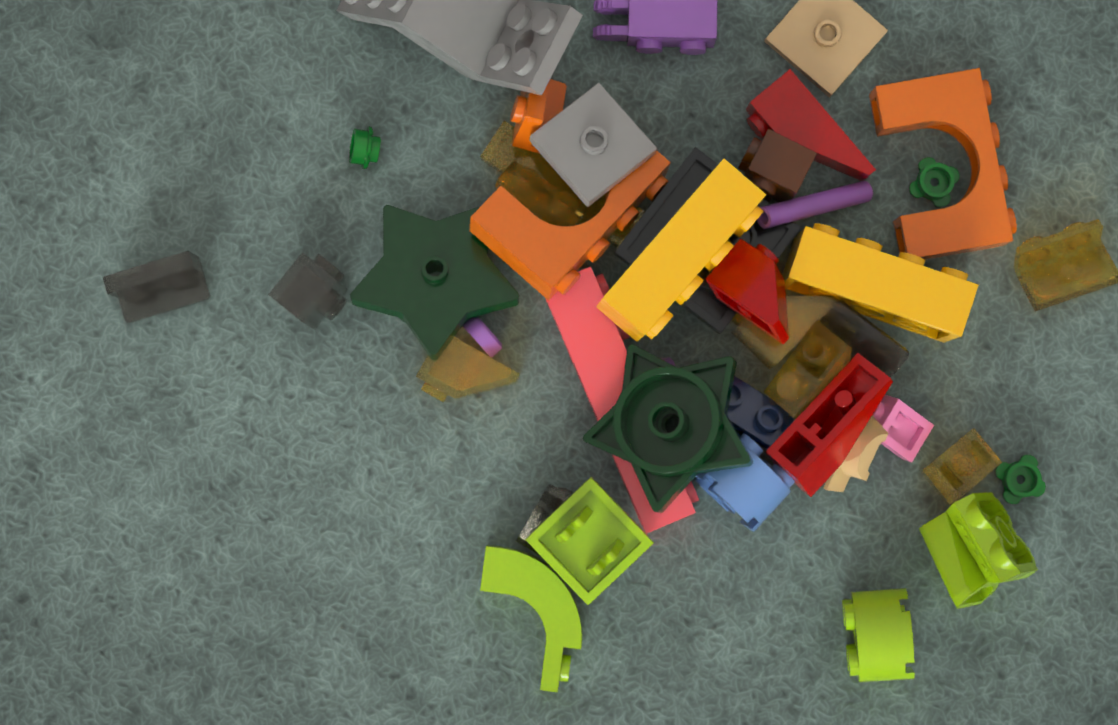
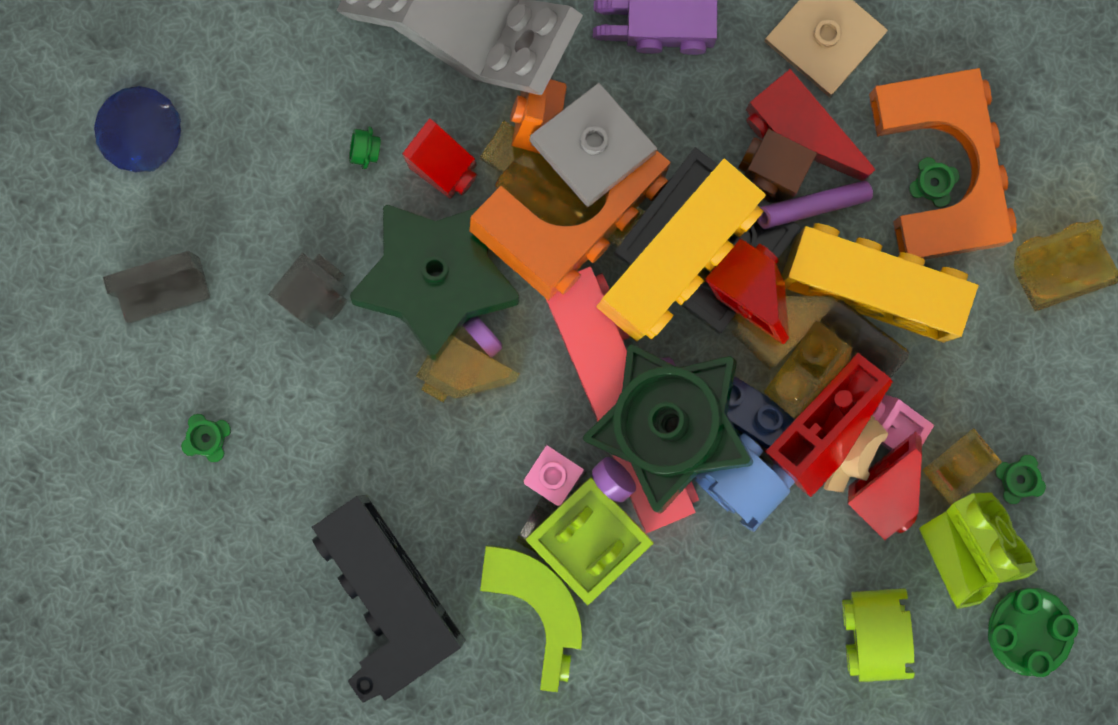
(137, 129): none -> clear blue dish
(197, 428): none -> green plate
(395, 595): none -> black hinge
(440, 160): none -> red slope
(553, 476): none -> bright pink bracket
(613, 479): none -> medium lavender tile
(892, 490): none -> slope
(1031, 632): none -> green dish

